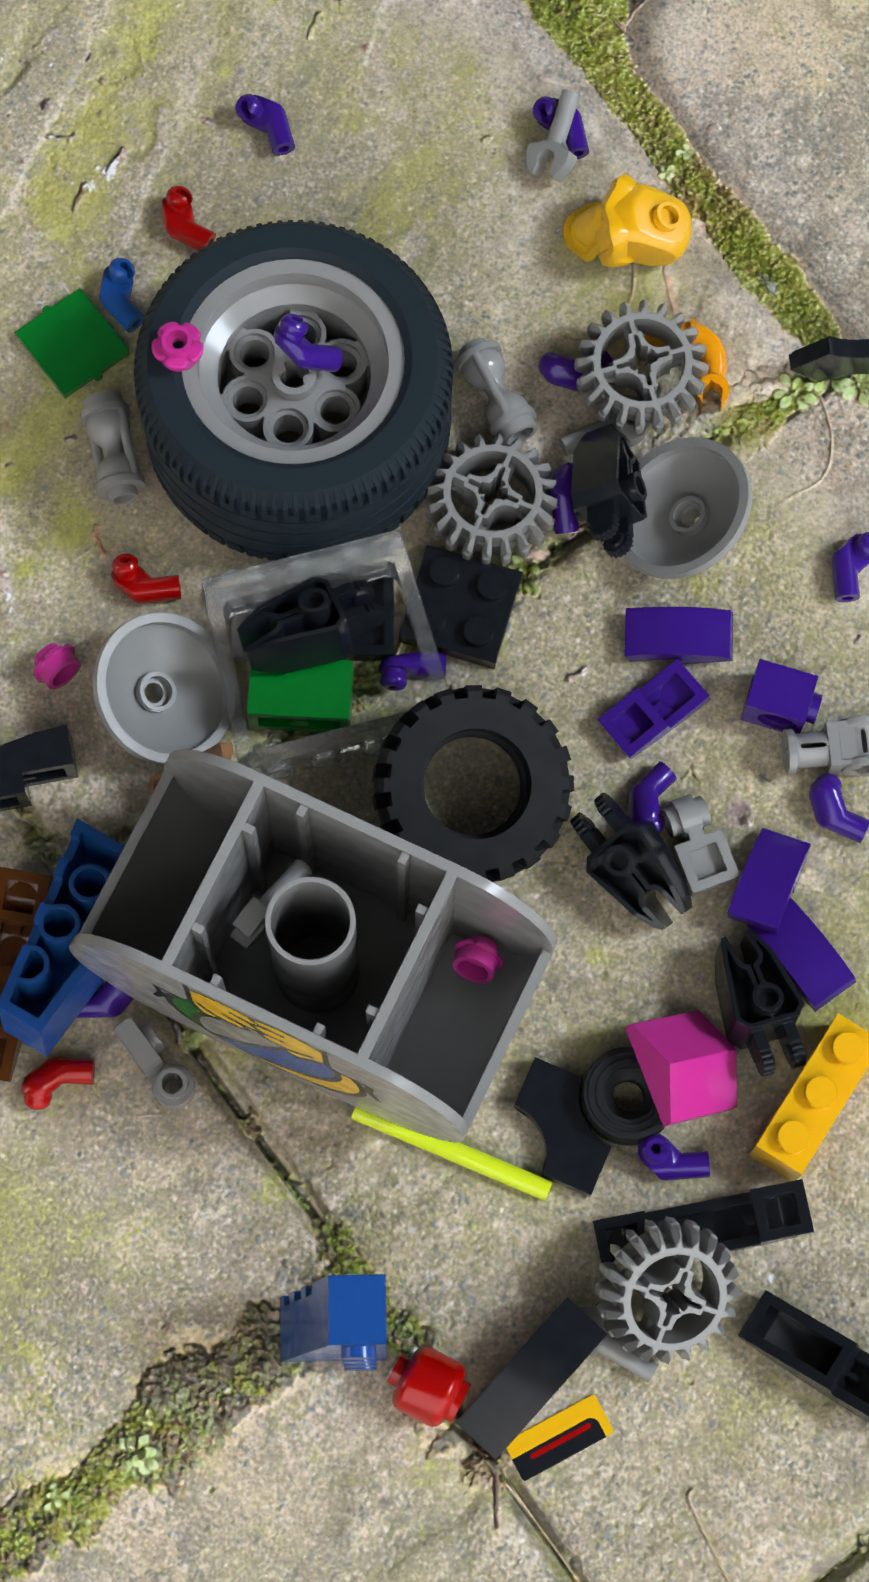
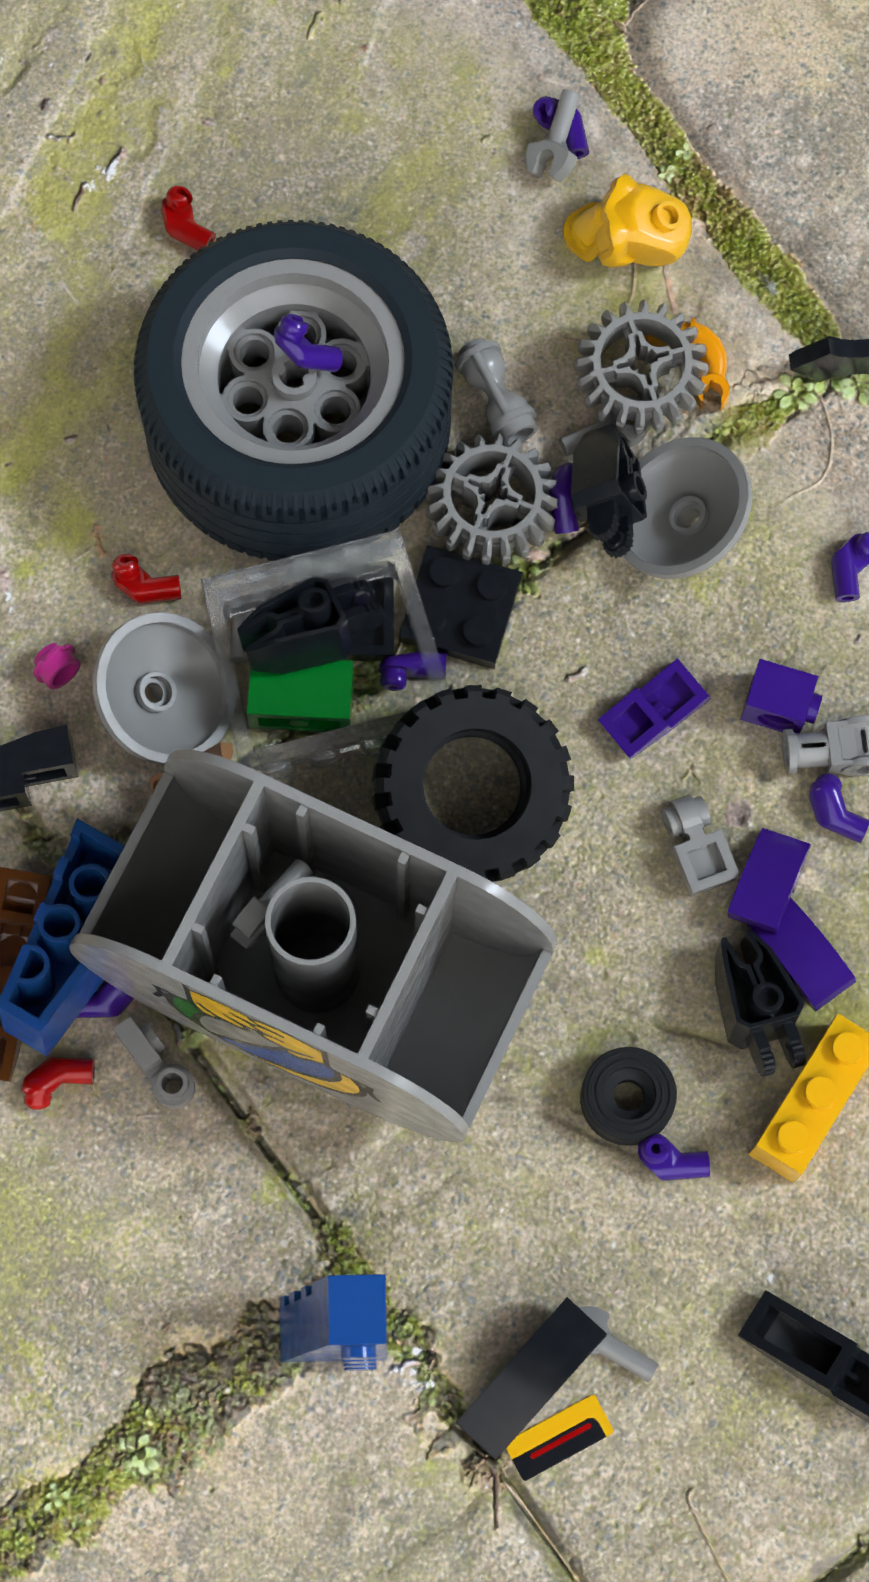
(72, 343): green piece -> none
(109, 430): light grey piece -> none
(116, 294): blue arm -> none
(184, 357): dark pink plate -> none
(268, 118): dark purple arm -> none
(428, 1386): red head -> none
(463, 1156): neon yellow bar -> none
(477, 959): dark pink plate -> none
(560, 371): dark purple arm -> none
(571, 1150): black tile -> none
(633, 864): black hinge -> none
(643, 796): dark purple arm -> none
(677, 1317): light grey gear -> none
(679, 632): dark purple slope -> none
(686, 1066): dark pink slope -> none
(737, 1220): black slope -> none

